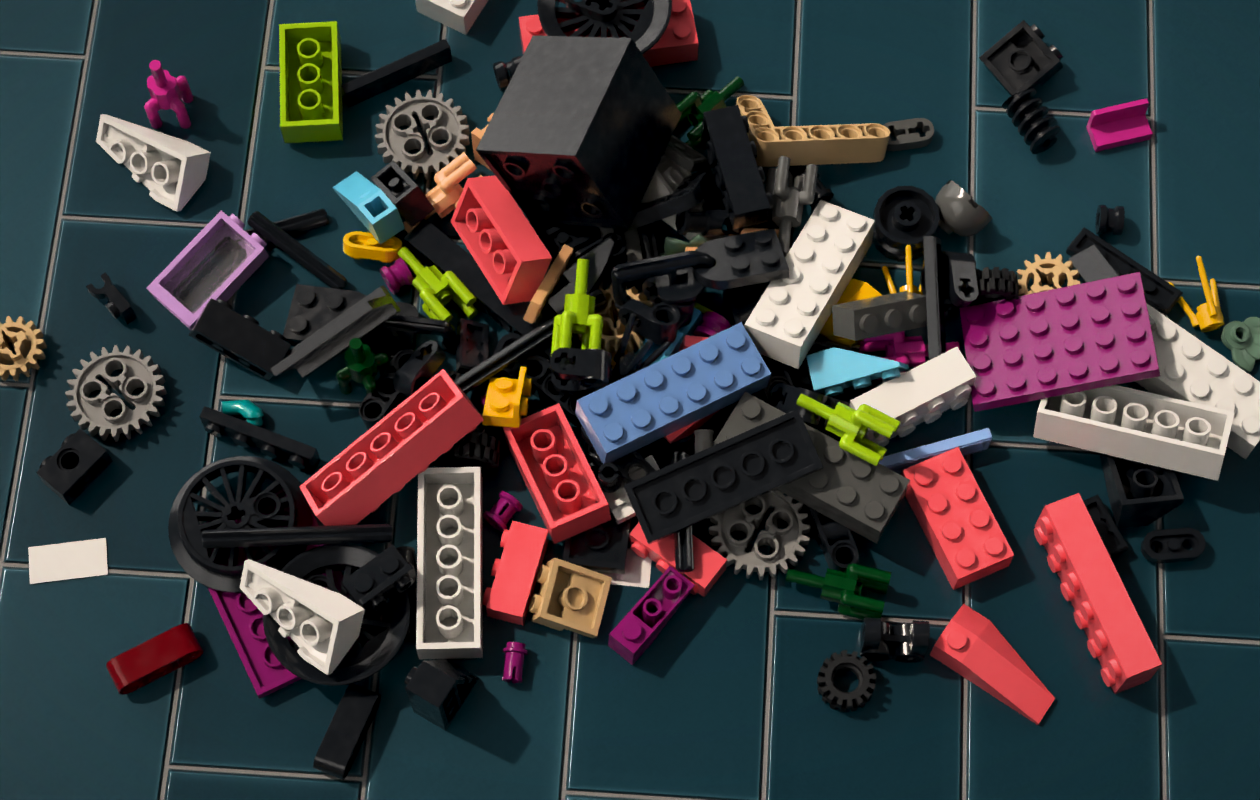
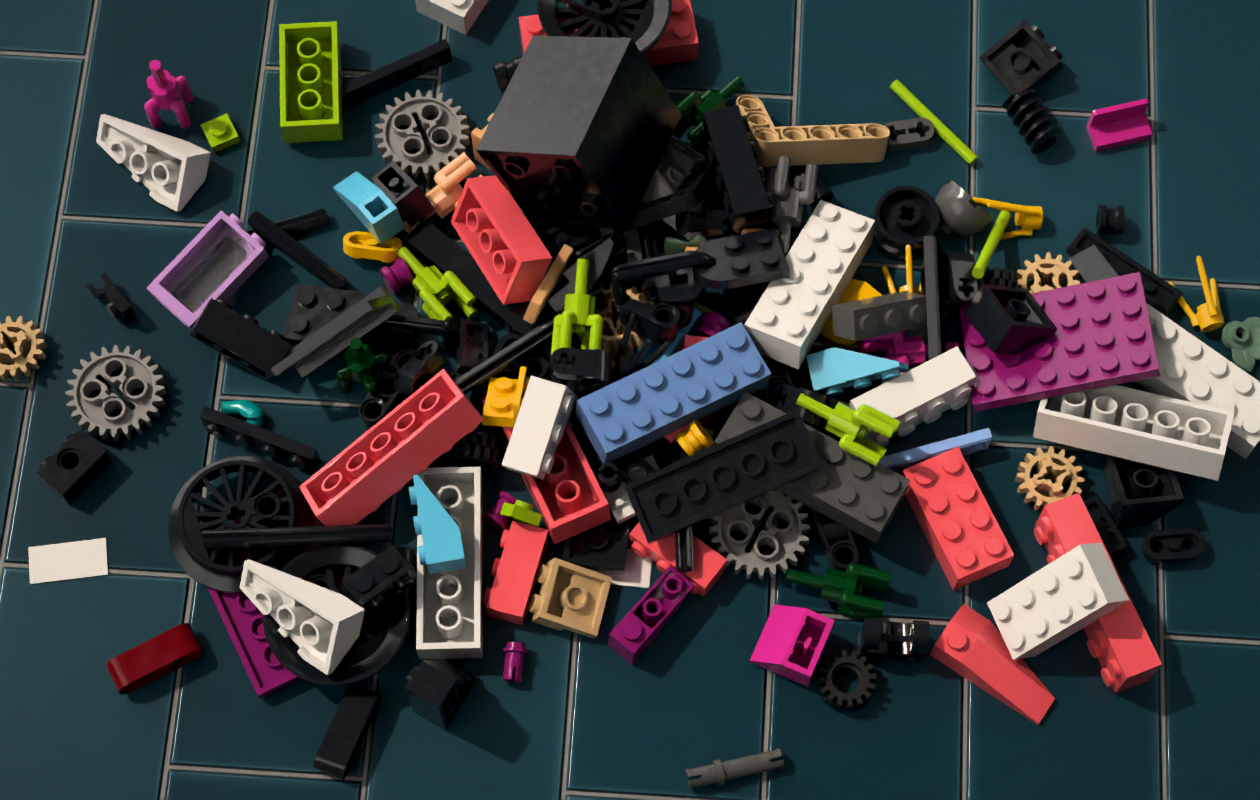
(220, 133): none -> lime plate
(441, 536): none -> medium azure slope
(521, 512): none -> lime plate
(539, 427): none -> white wedge
(694, 438): none -> yellow wheel
(734, 768): none -> dark grey pin
(792, 642): none -> dark pink slope
(943, 131): none -> lime bar
(991, 244): none -> lime bar
(1009, 319): none -> black slope
(1025, 216): none -> yellow plant
(1053, 466): none -> tan gear
(1057, 600): none -> white brick

